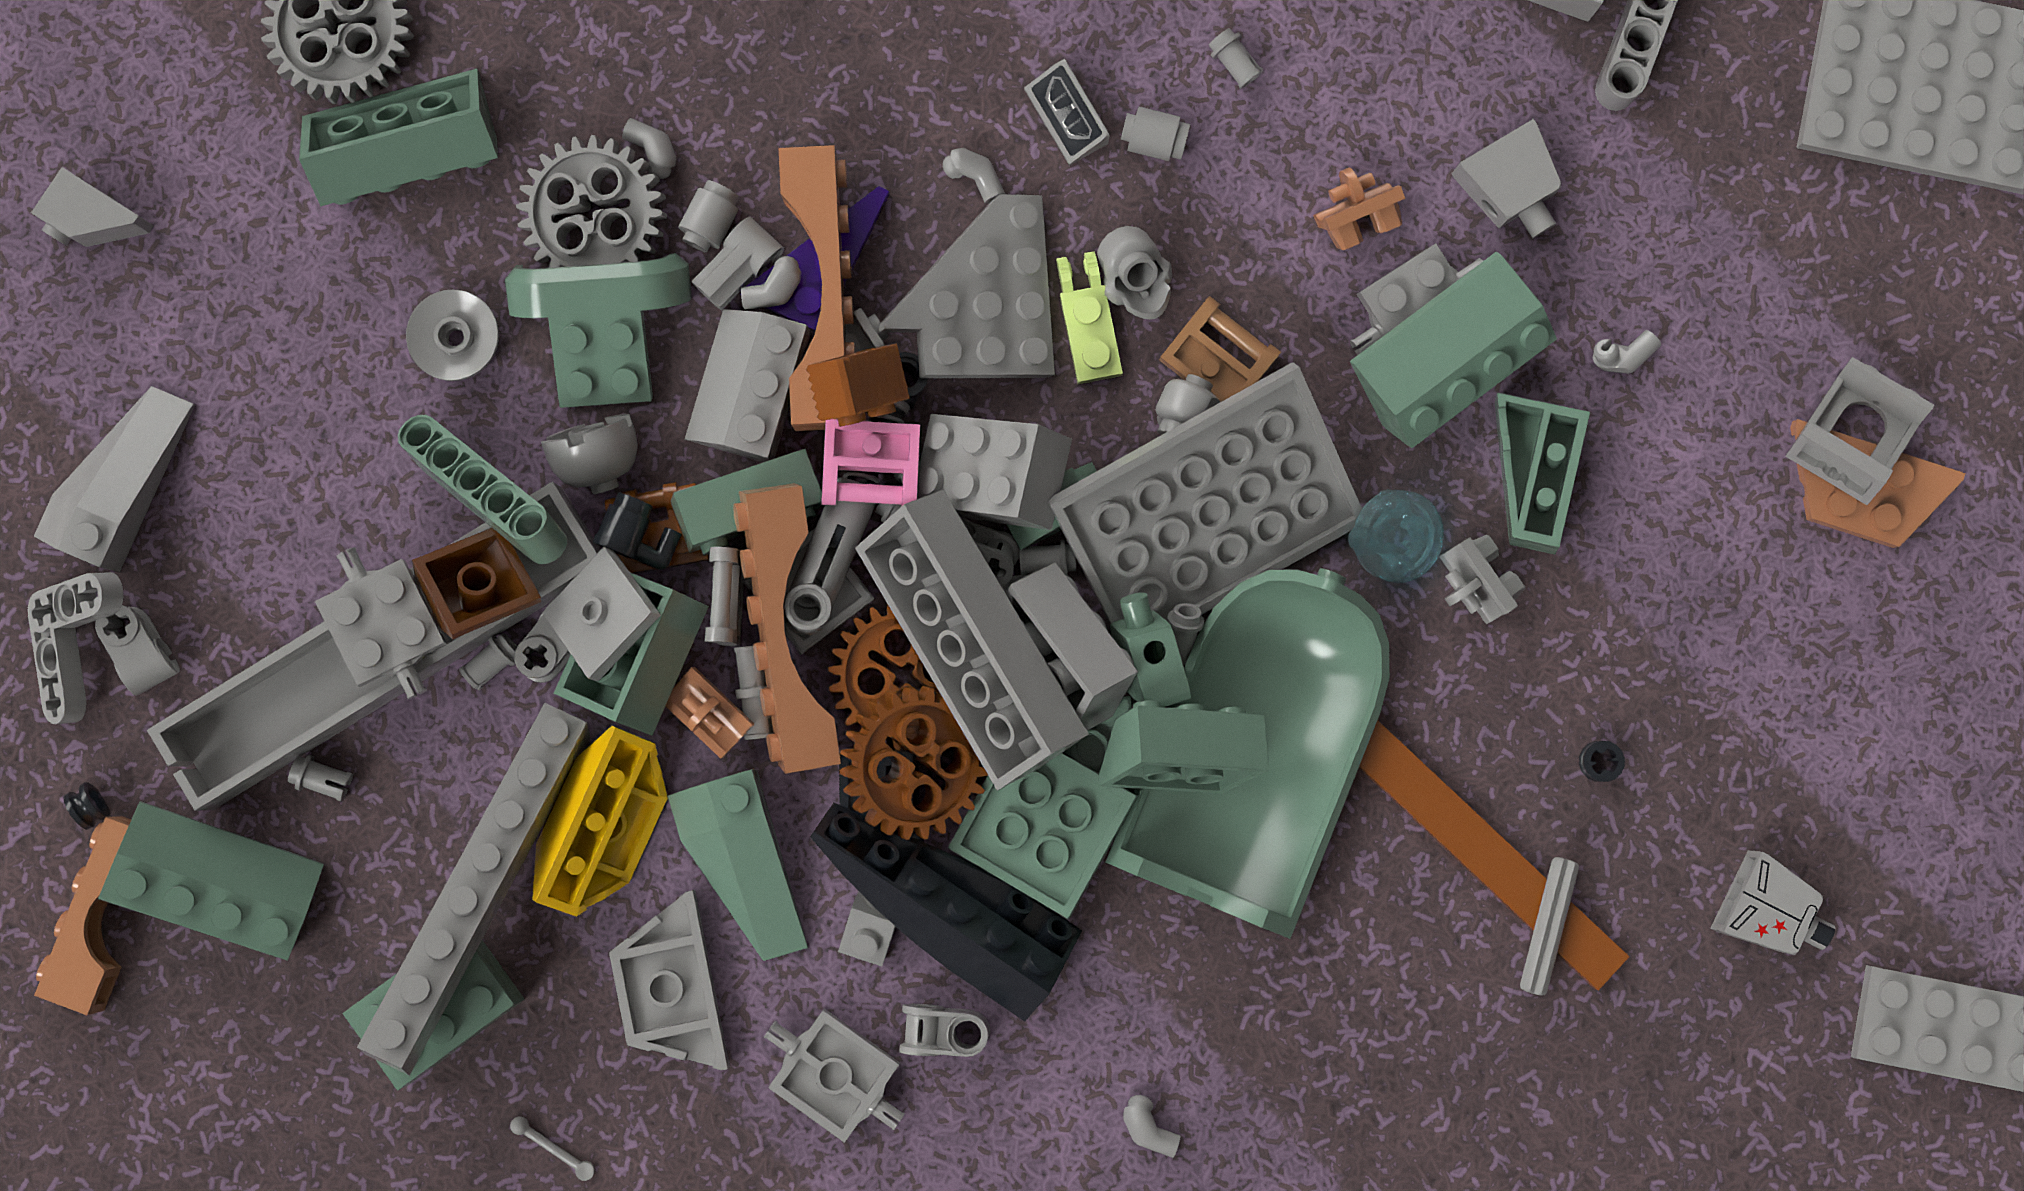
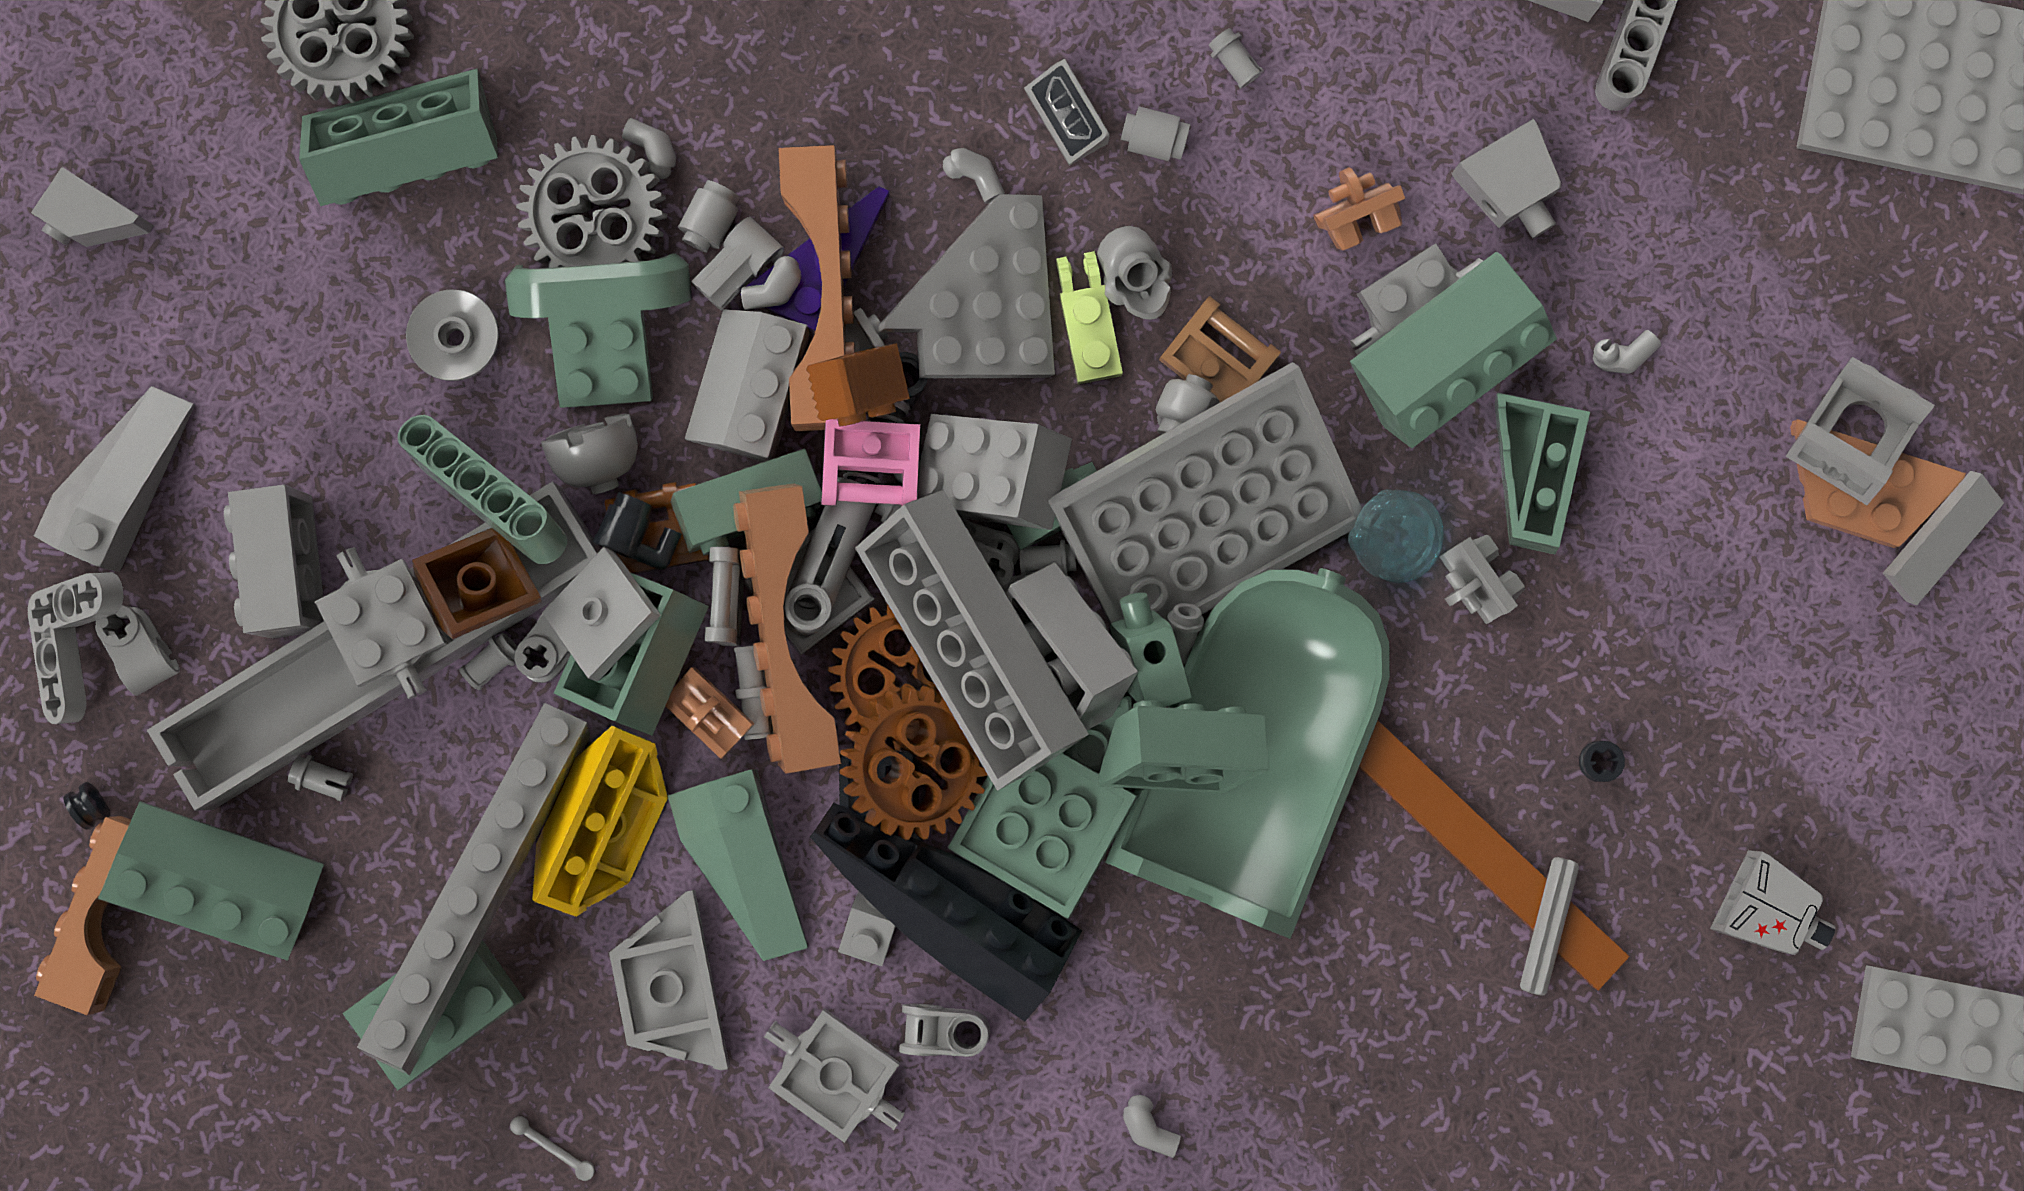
(274, 560): none -> light grey brick
(1943, 537): none -> light grey tile

